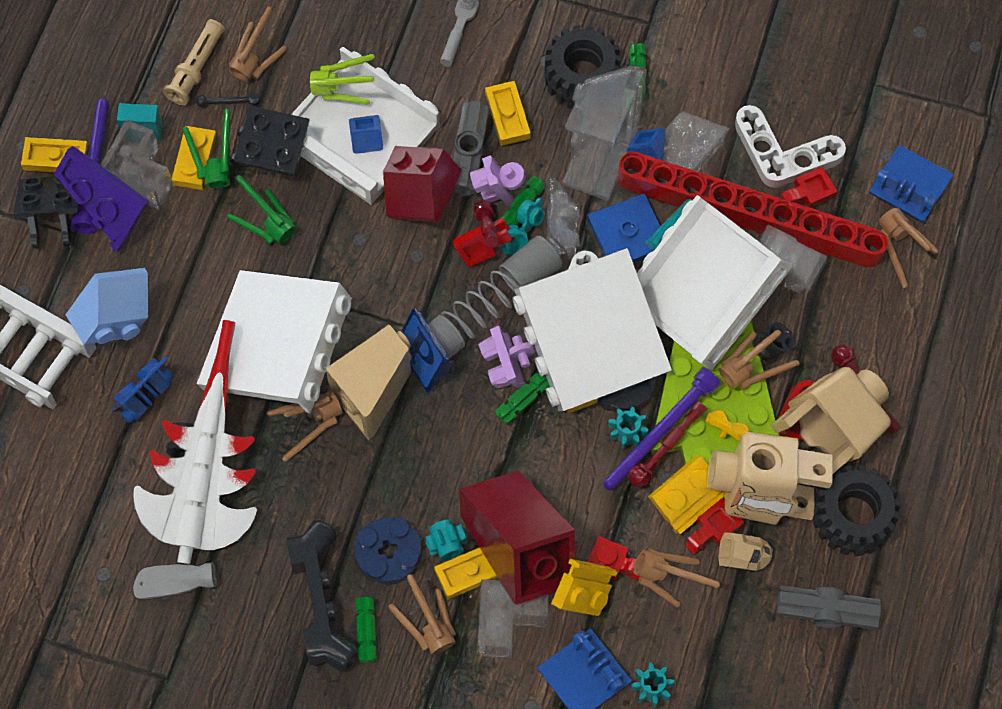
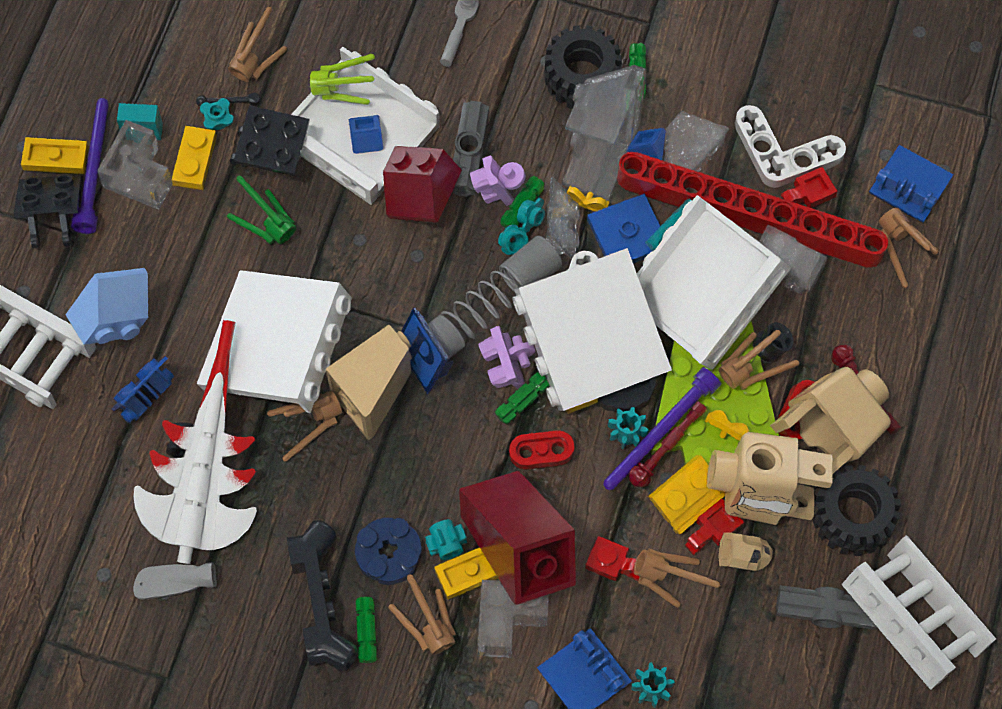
(106, 198): dark purple wing -> none
(189, 73): tan pin -> none
(216, 122): none -> teal plate
(217, 169): green plant -> none
(472, 244): red plate -> none
(484, 213): dark red piece -> none
(507, 113): yellow plate -> none
(541, 448): none -> red plate
(584, 588): yellow plate -> none
(587, 202): none -> yellow piece
(901, 628): none -> white fence

